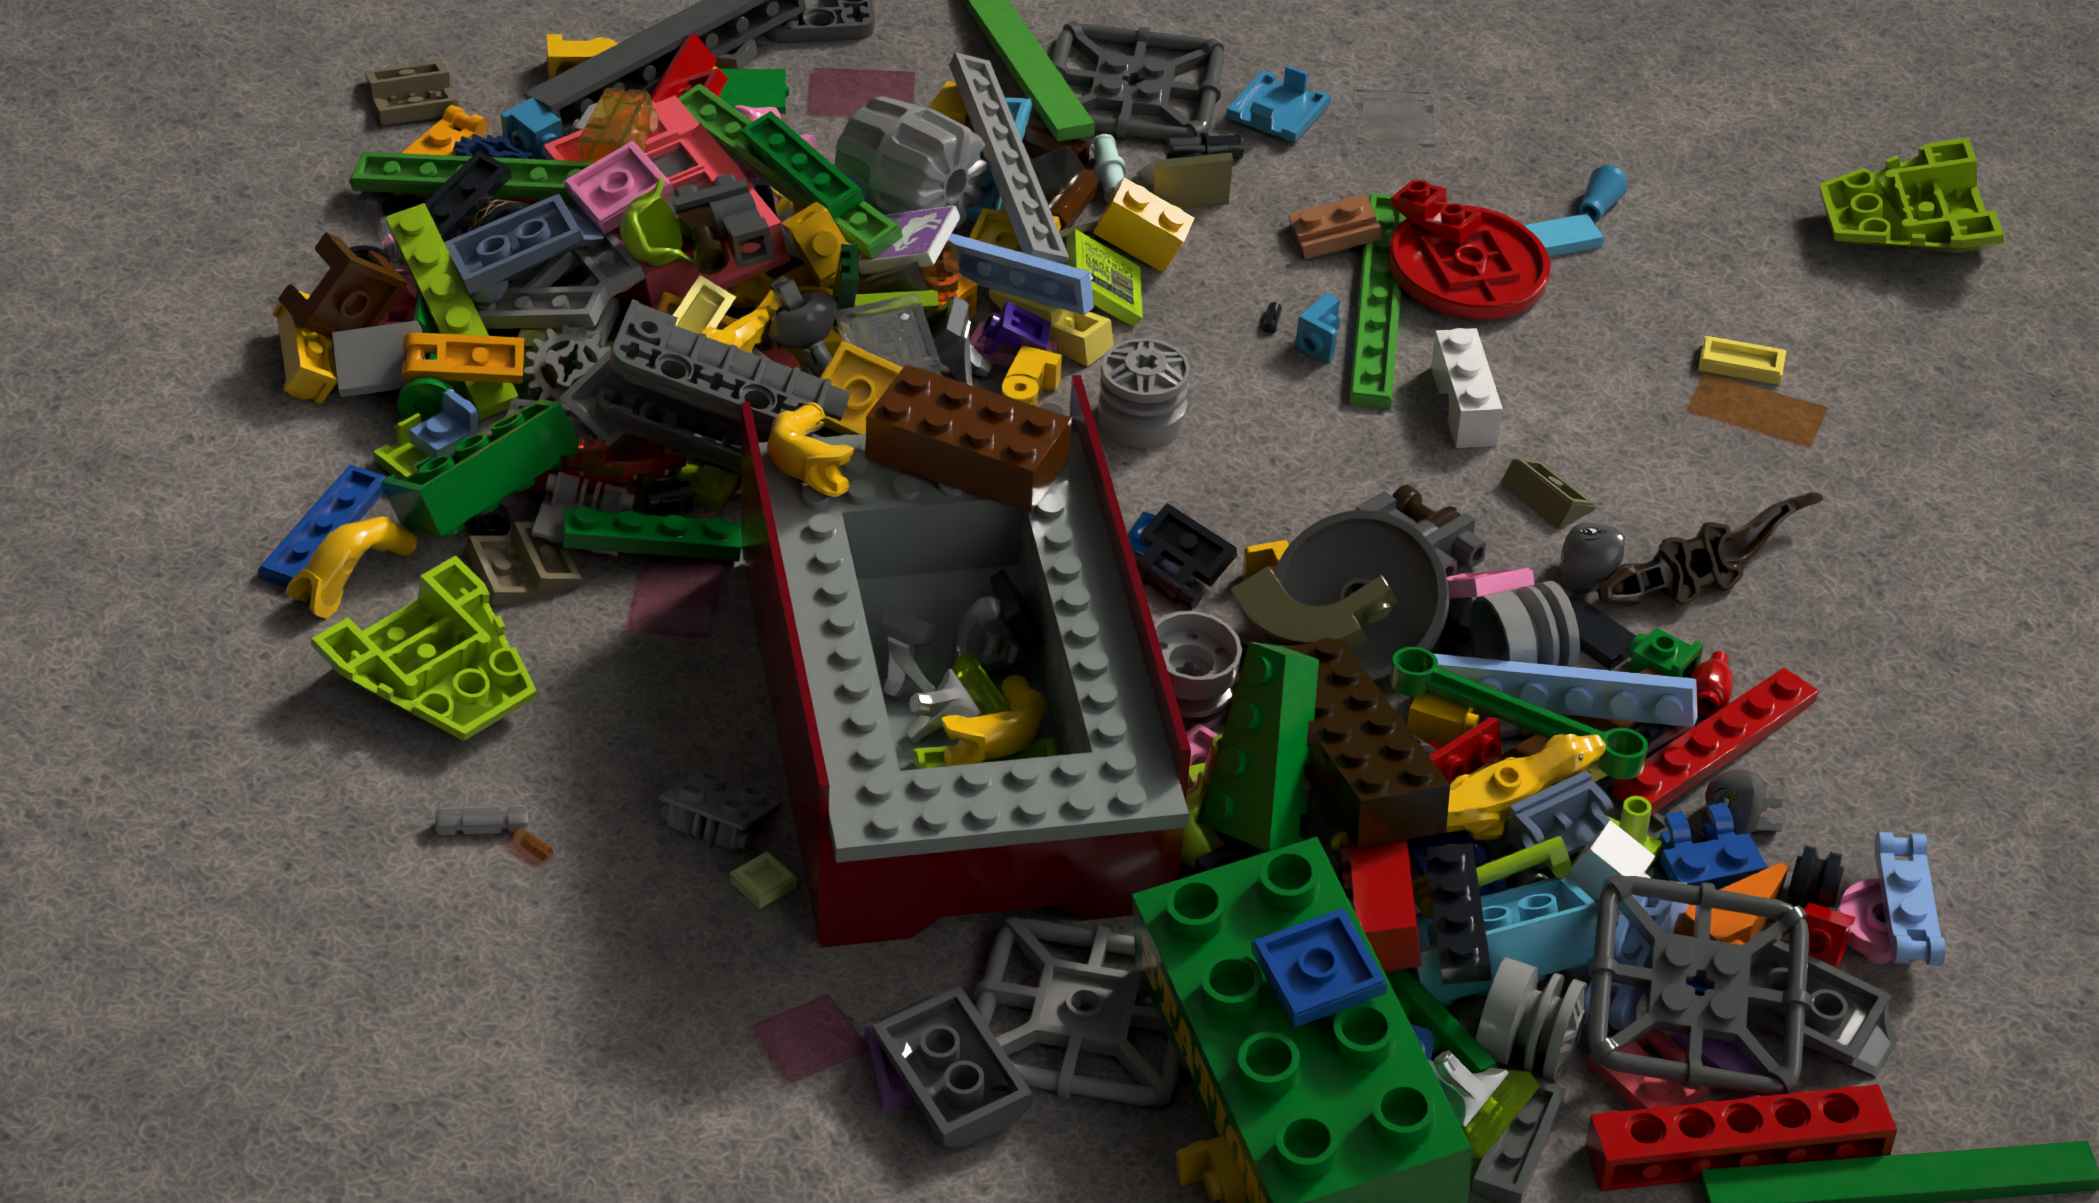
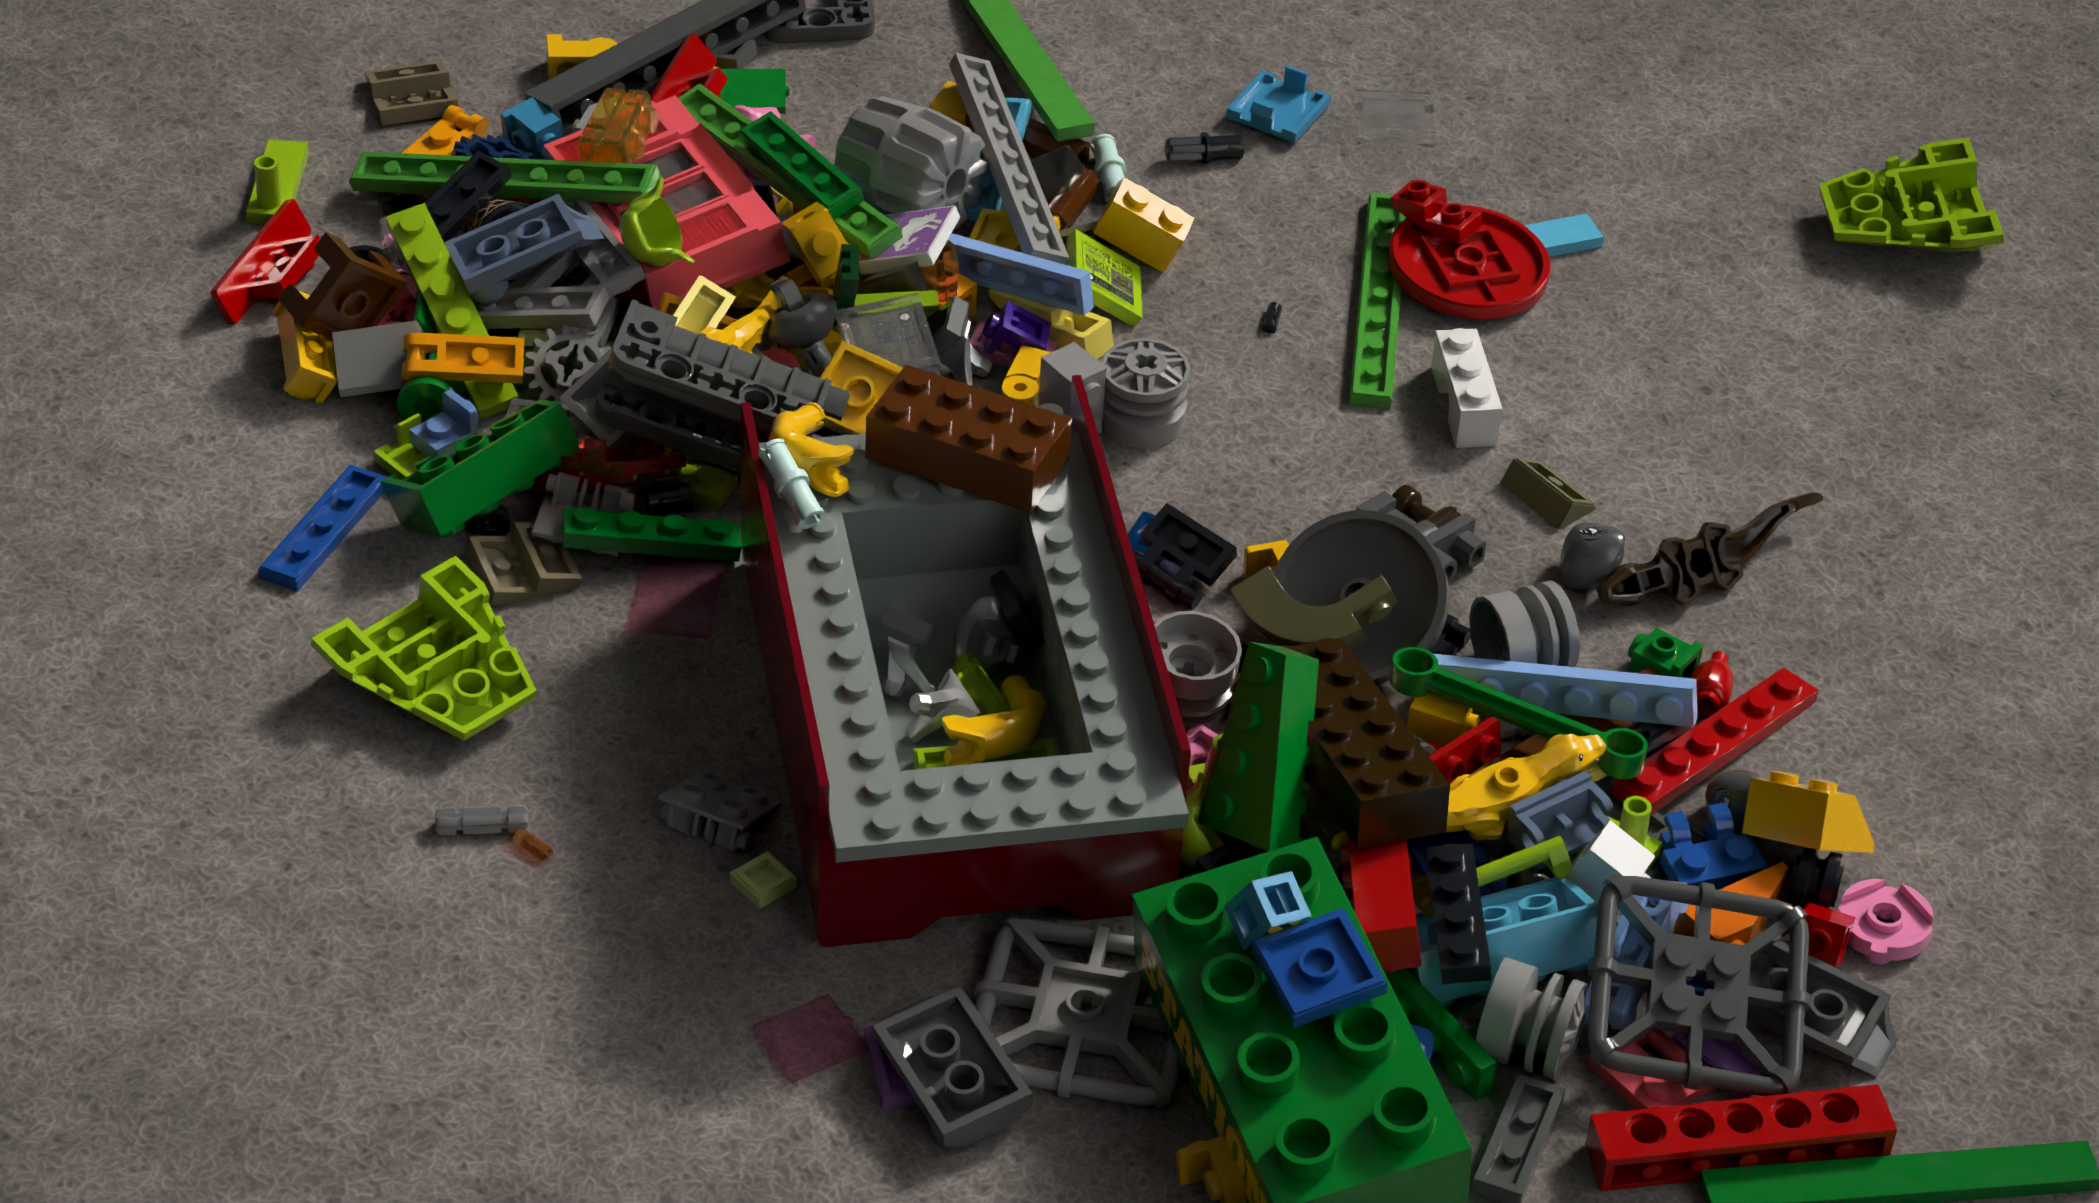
(268, 264): none -> red bracket
(276, 177): none -> lime piece
(337, 556): yellow piece -> none
(612, 183): bright pink tile -> none
(720, 212): dark grey hips -> none
(791, 483): none -> light aqua pin
(851, 89): clear pink piece -> none
(1057, 374): none -> light grey brick
(1151, 75): dark grey plate -> none
(1190, 180): olive slope -> none
(1266, 908): none -> dark azure brick
(1319, 328): dark azure bracket -> none
(1335, 226): nougat plate -> none
(1483, 1100): piece -> none
(1488, 582): bright pink tile -> none
(1600, 635): black tile -> none
(1603, 190): dark azure cone -> none
(1742, 360): light yellow tile -> none
(1758, 409): clear orange piece -> none
(1805, 814): none -> yellow slope
(1908, 899): light blue plate -> none

